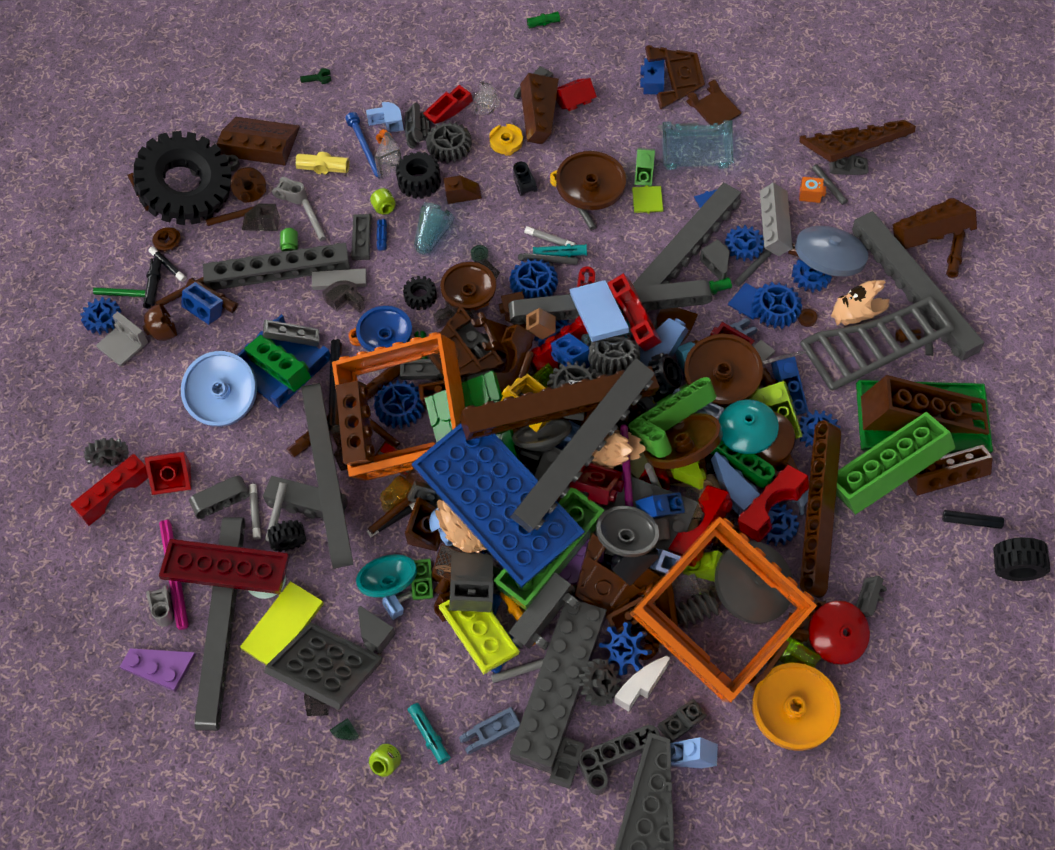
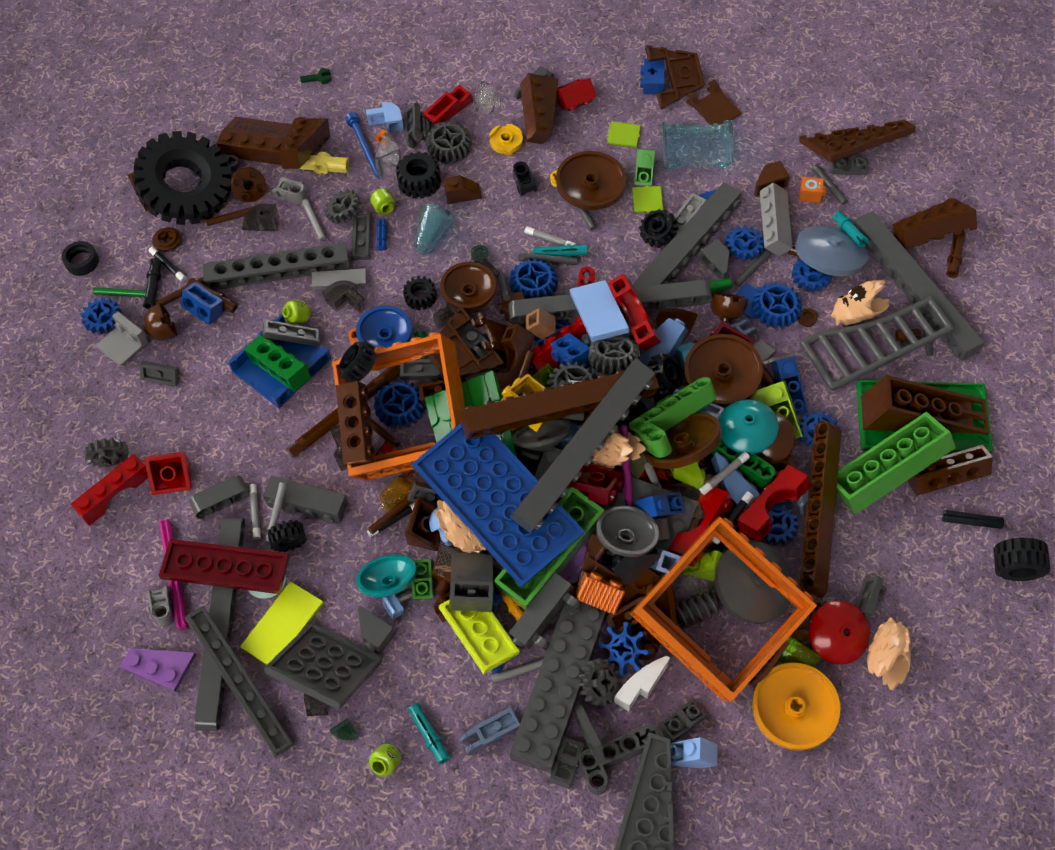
(85, 267): none -> black tyre
(159, 373): none -> dark grey plate
(218, 388): light blue dish -> none
(239, 681): none -> dark grey tile
(288, 239): bright green brick -> none
(296, 312): none -> lime head
(303, 140): none -> reddish brown wedge
(327, 477): dark grey beam -> none
(335, 354): black axle -> none
(342, 206): none -> dark grey gear
(357, 361): none -> black gear
(503, 286): none -> dark grey bar
(543, 19): green pin -> none
(589, 733): none -> dark grey tile
(600, 592): none -> orange brick
(623, 134): none -> lime piece
(658, 219): none -> black gear
(688, 210): none -> light grey tile
(724, 473): none -> light grey bar
(728, 306): none -> reddish brown cylinder
(737, 511): none -> black bar
(770, 174): none -> reddish brown slope
(847, 225): none -> teal pin
(890, 653): none -> light nougat head

